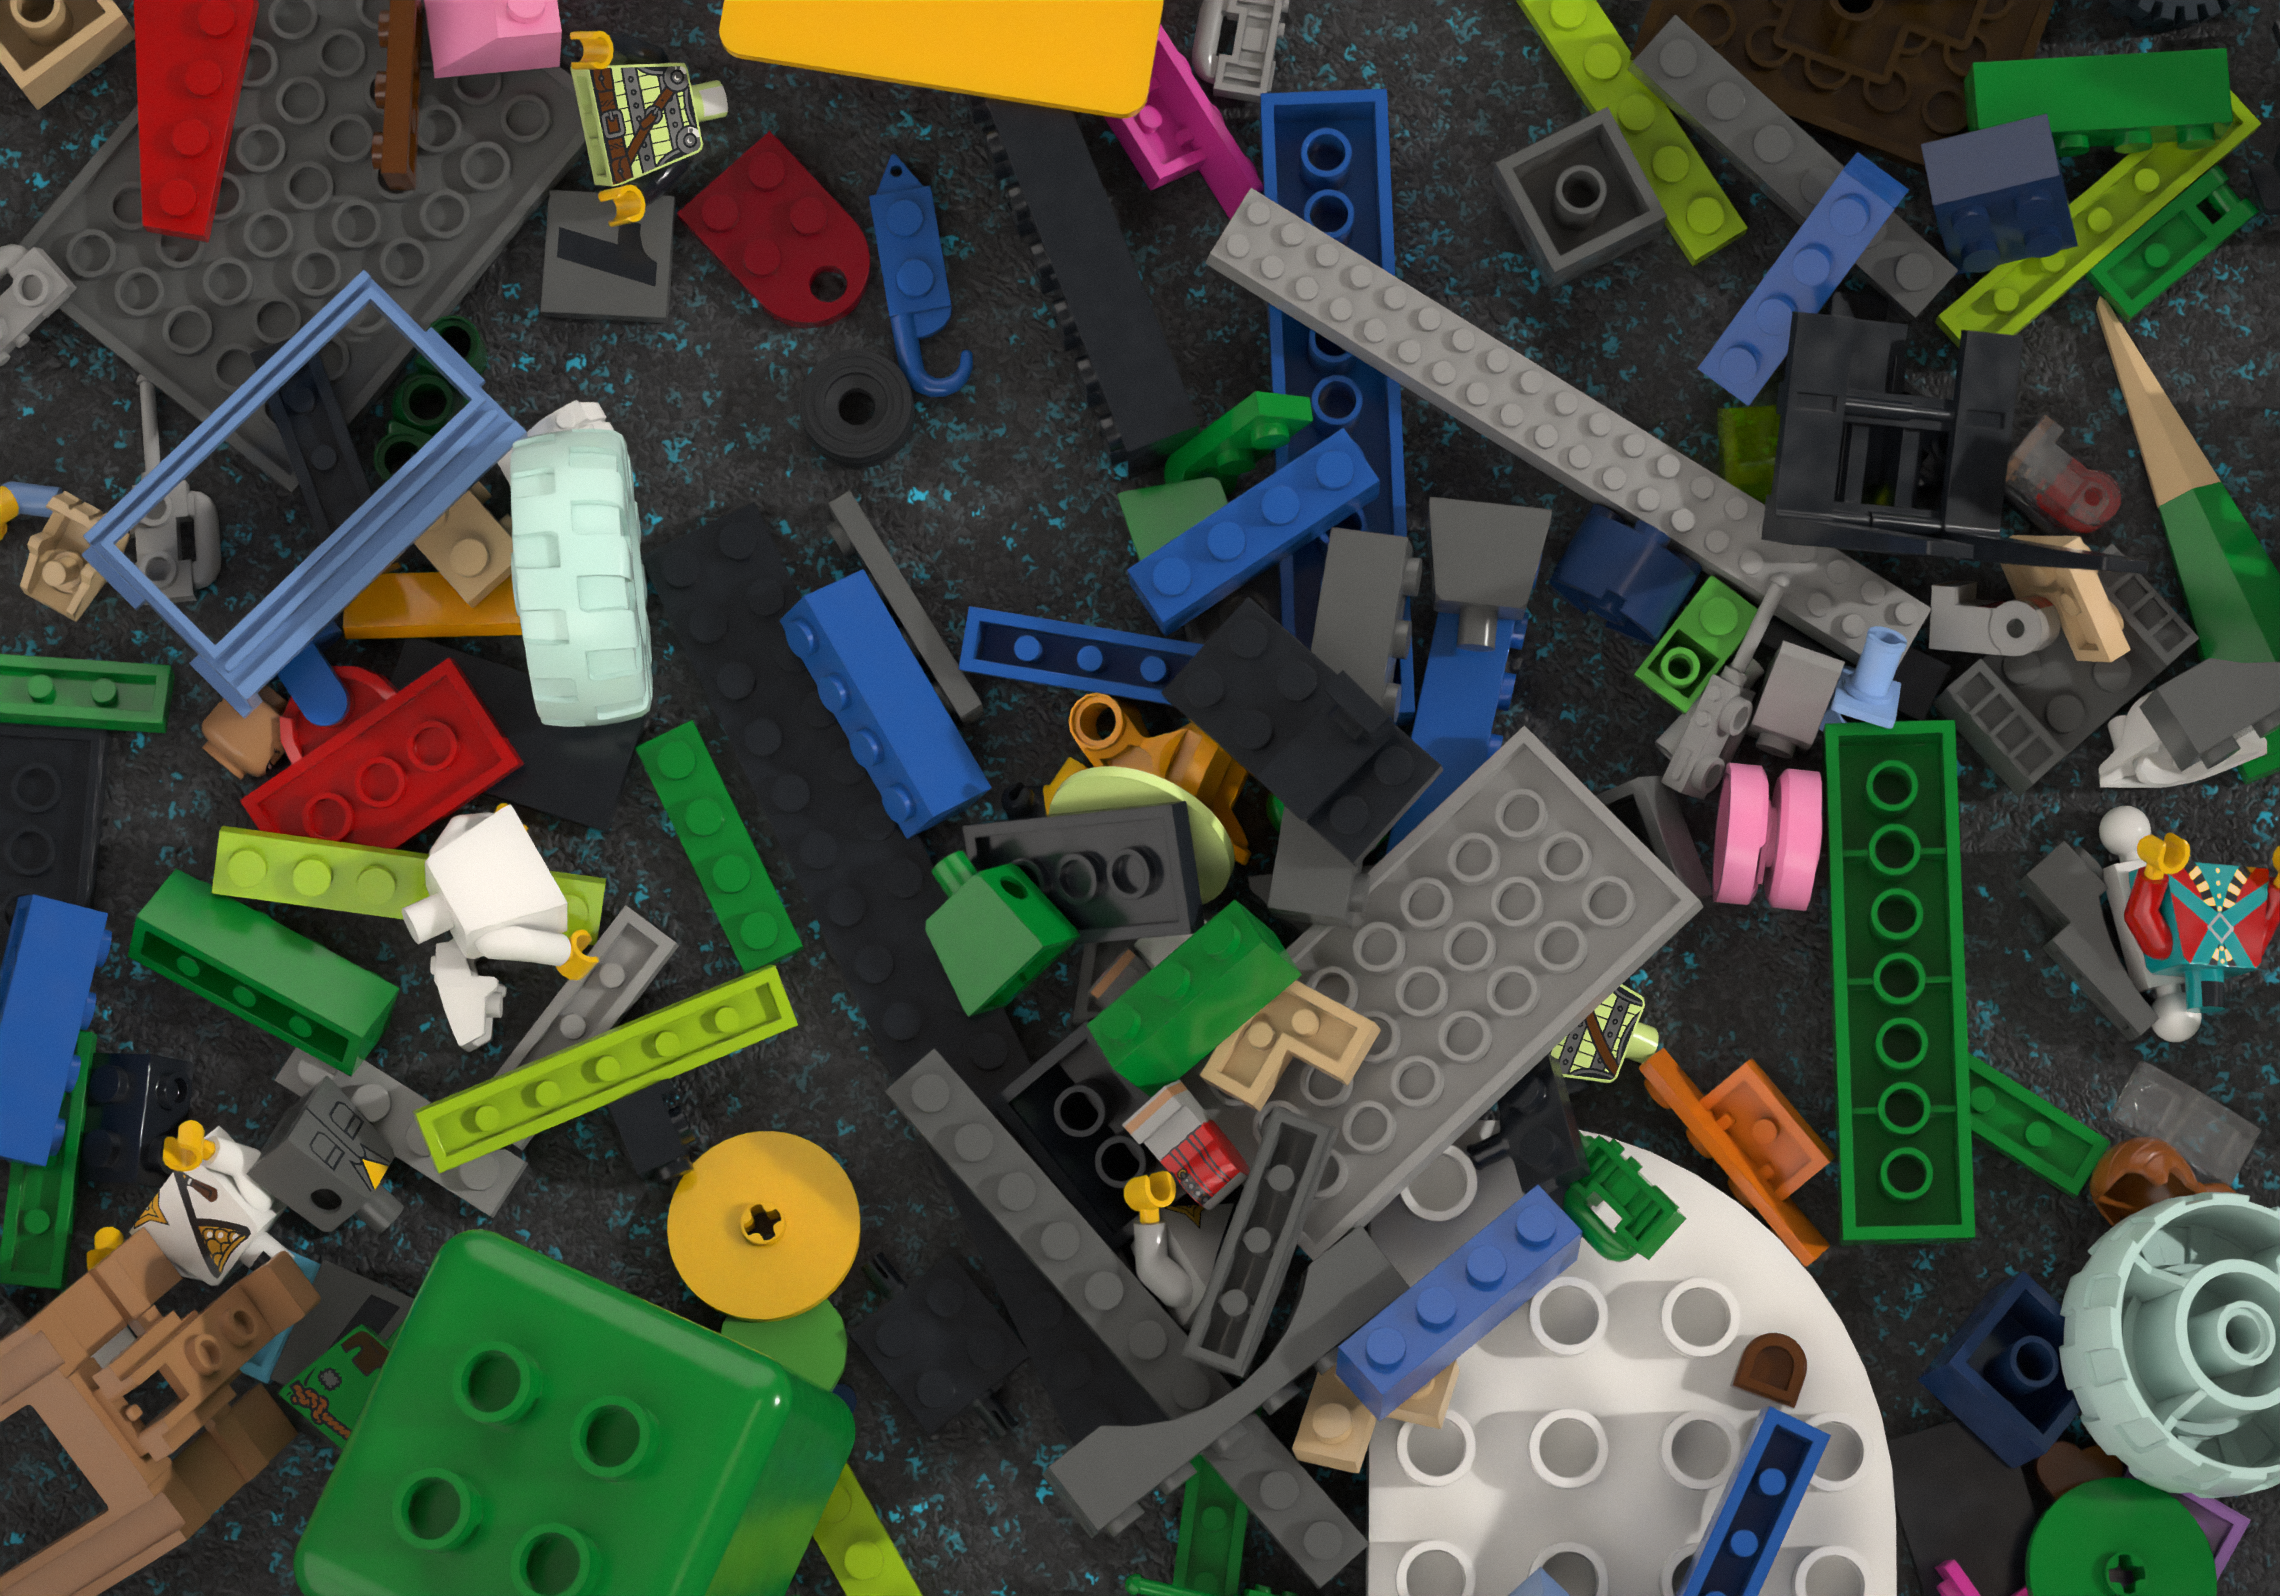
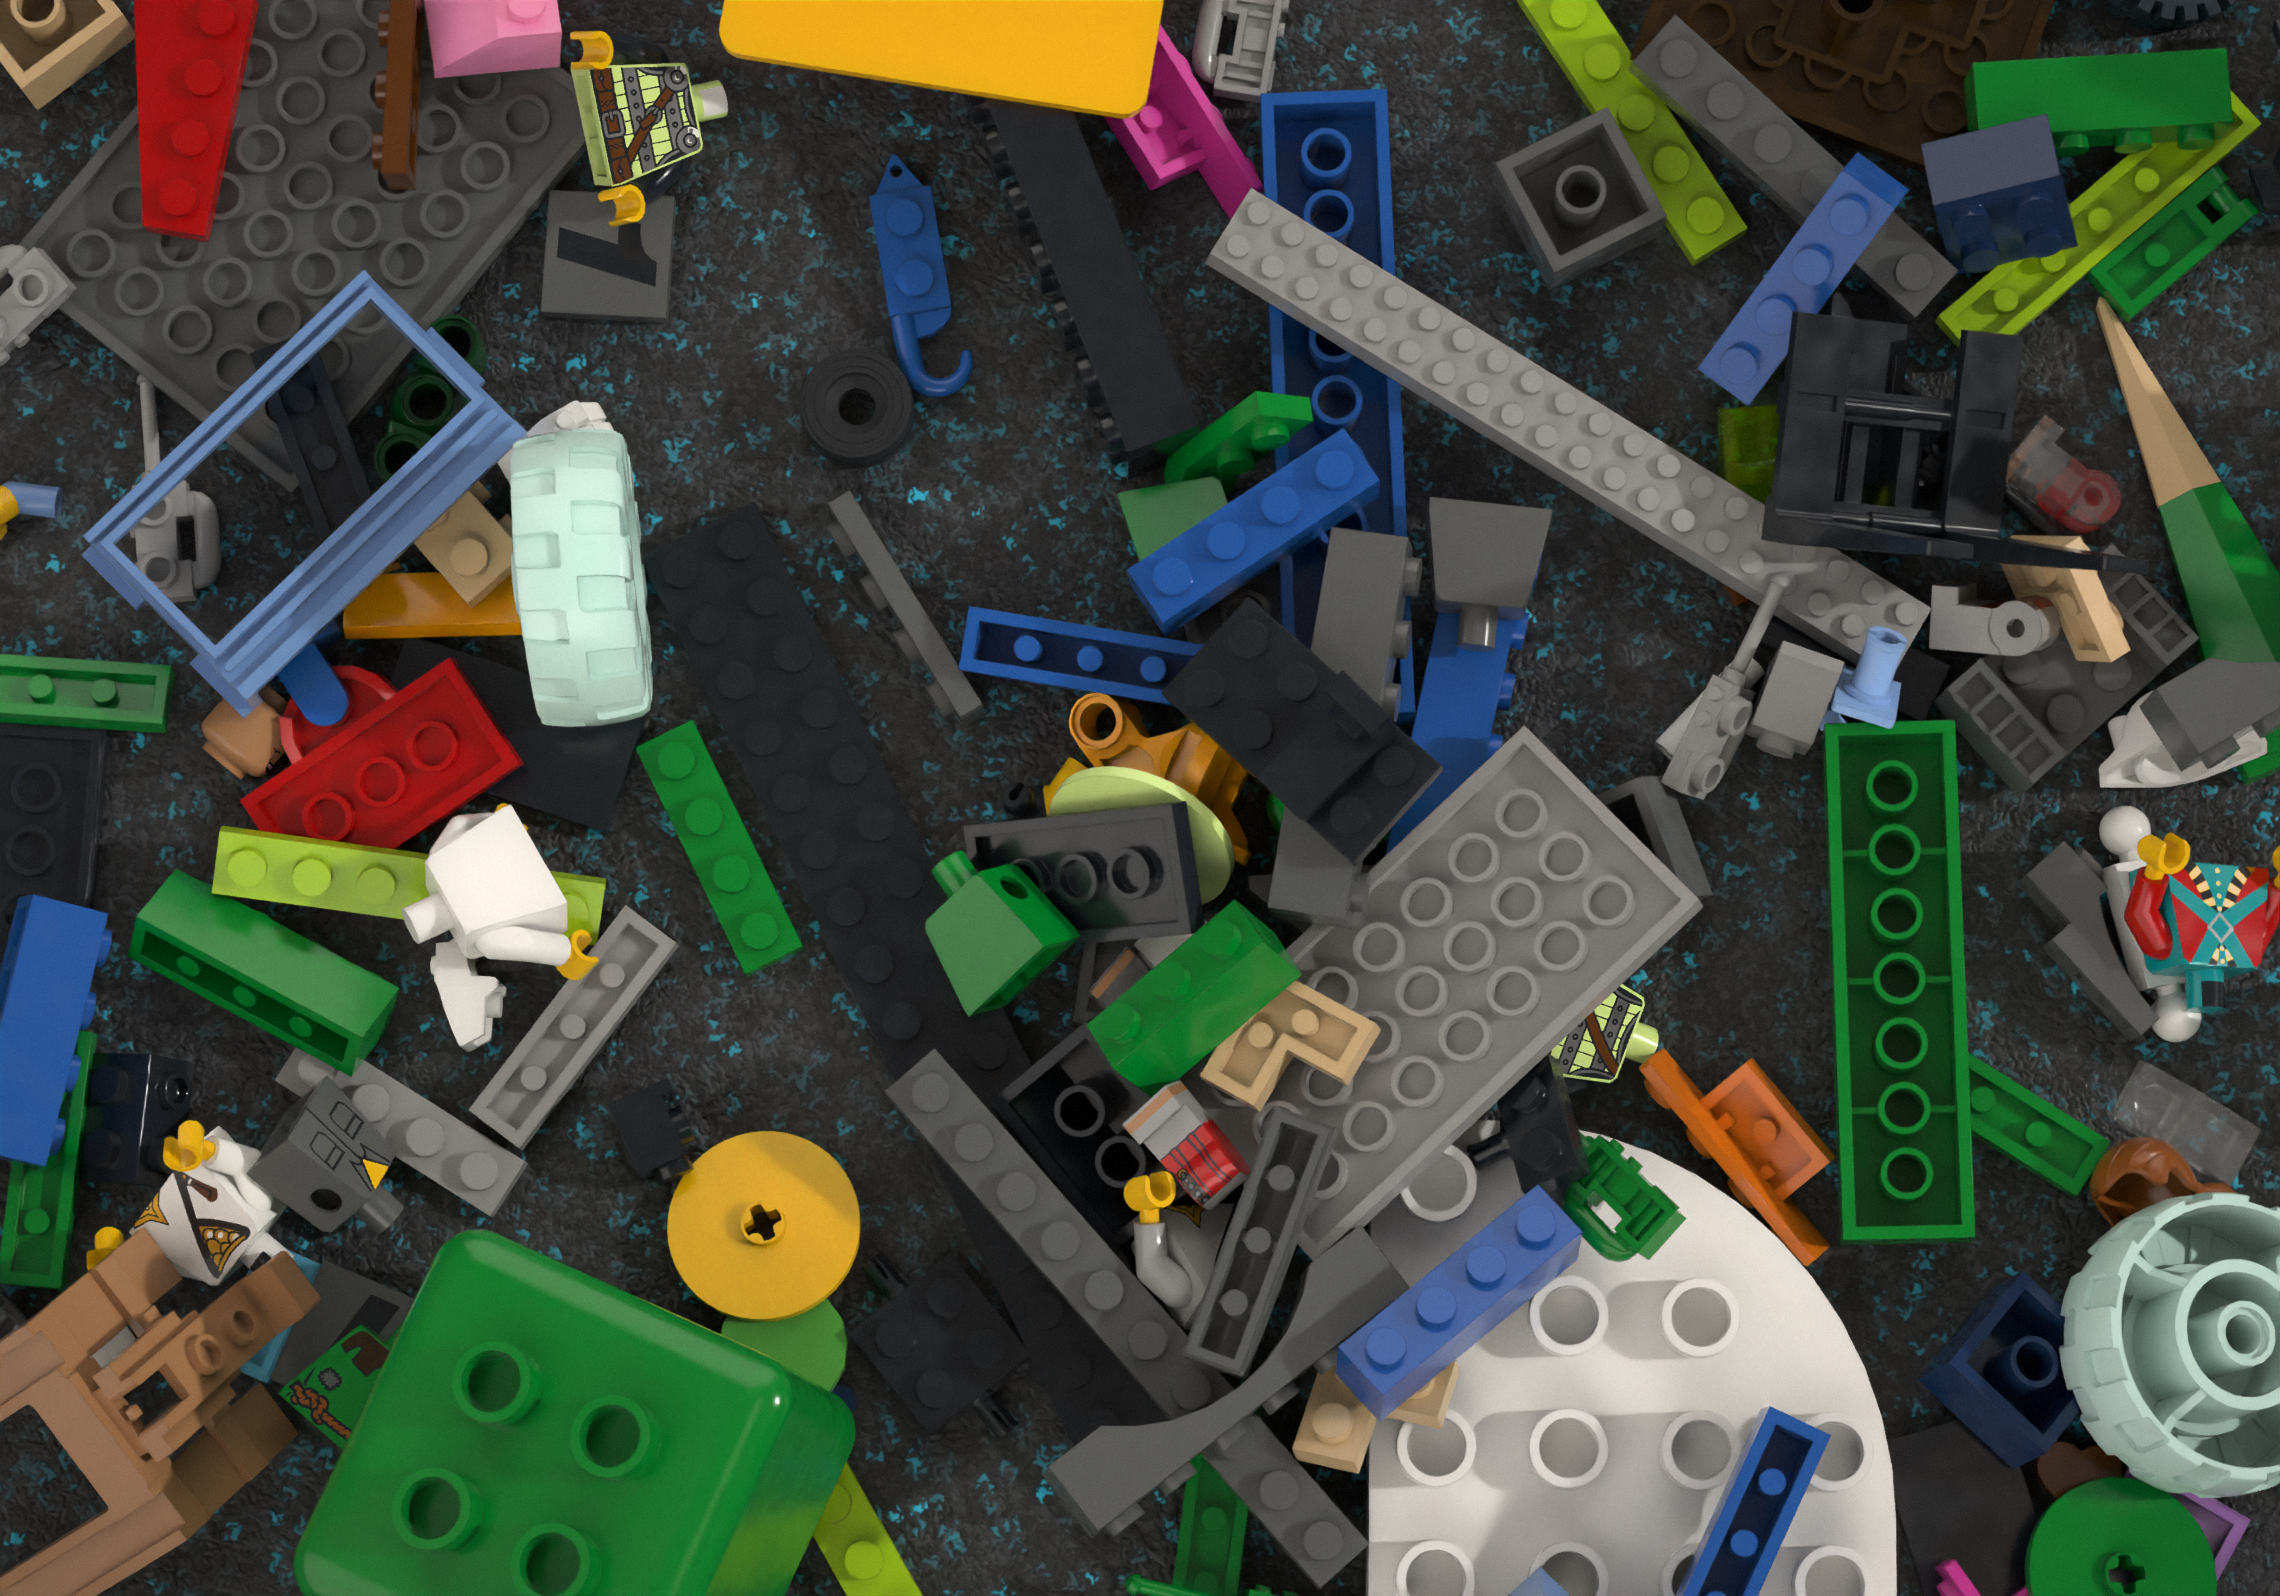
(55, 565): tan hand -> none
(604, 1068): lime plate -> none
(778, 234): dark red plate -> none
(884, 704): blue brick -> none
(1624, 575): dark blue brick -> none
(1697, 645): bright green slope -> none
(1767, 837): bright pink wheel -> none
(1772, 1369): reddish brown tile -> none

